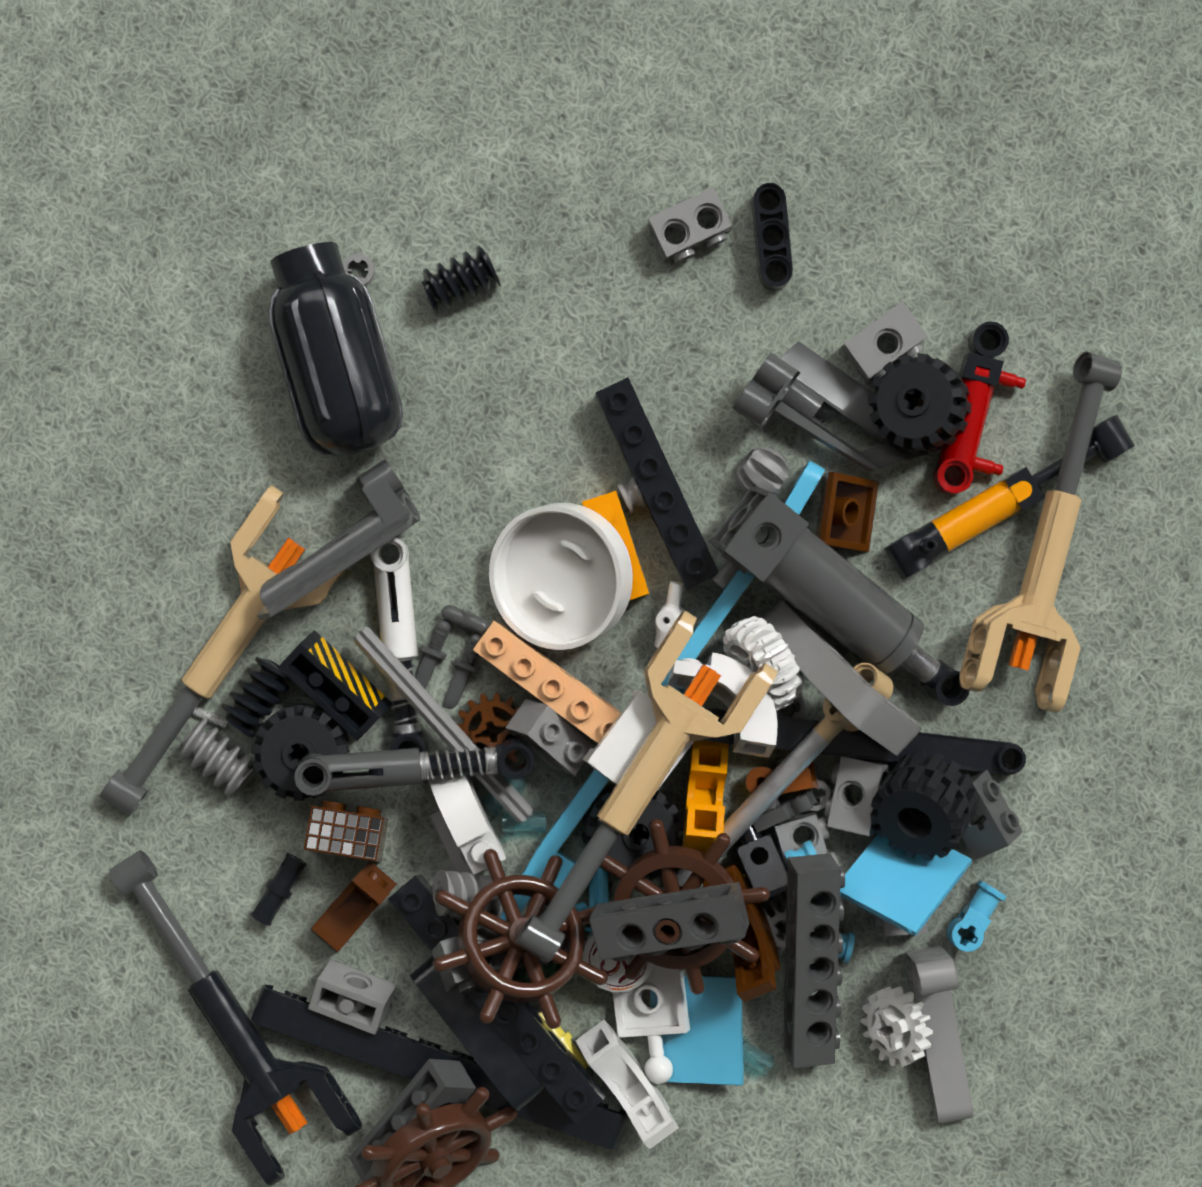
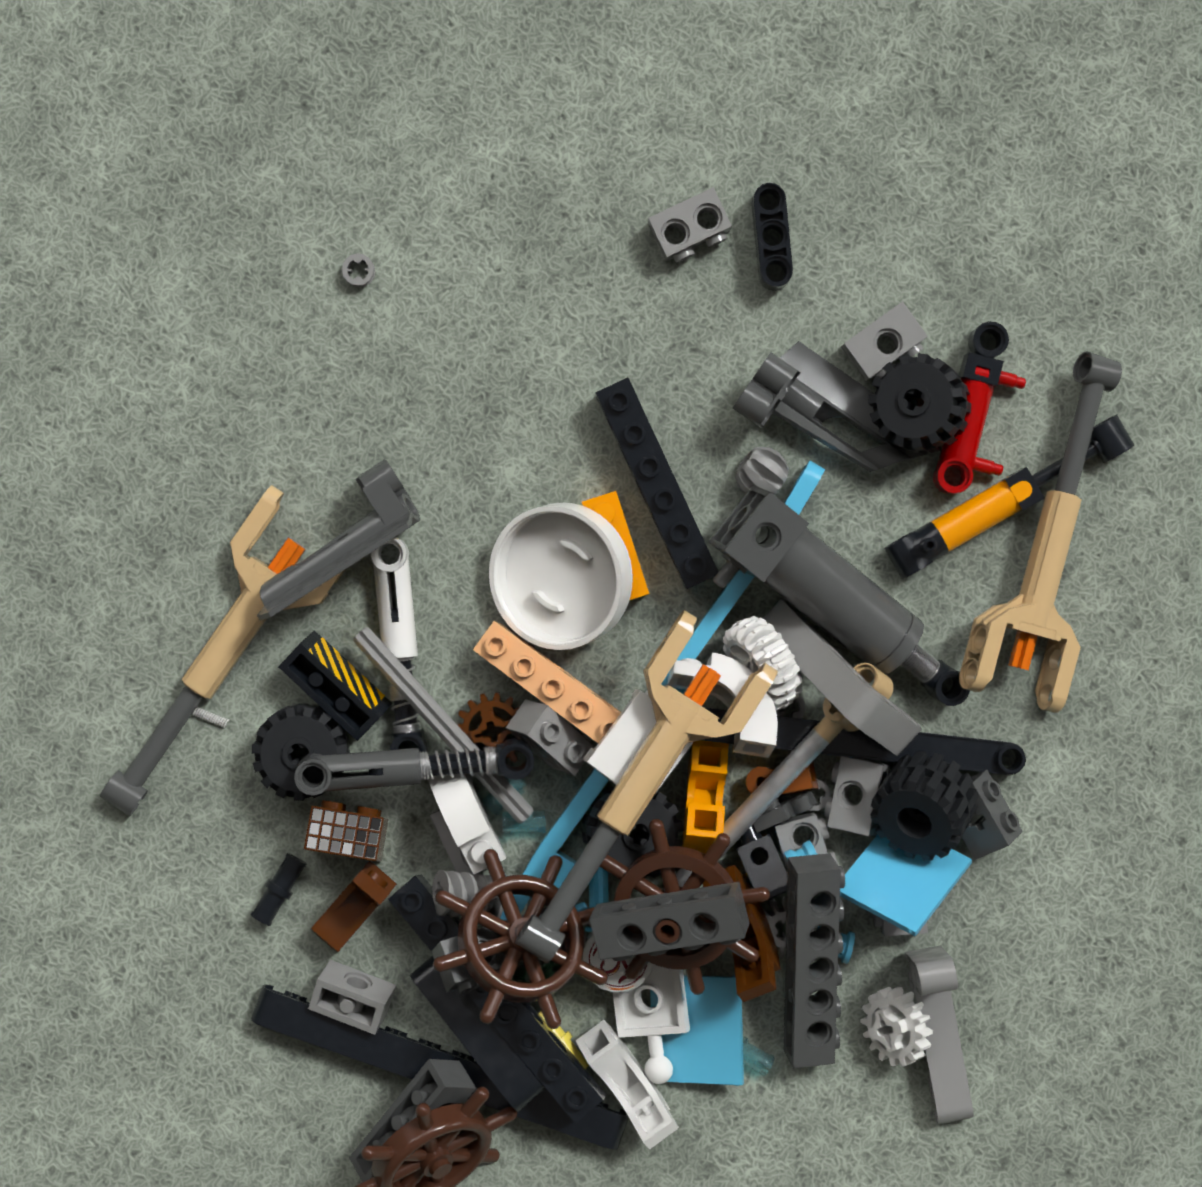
(216, 758): light grey piece -> none
(255, 696): black piece -> none
(266, 1079): black piece -> none
(332, 353): black piece -> none
(433, 652): dark grey piece -> none
(459, 278): black piece -> none
(631, 495): light grey bush -> none
(668, 612): white piece -> none
(847, 511): reddish brown slope -> none
(976, 915): medium azure connector -> none

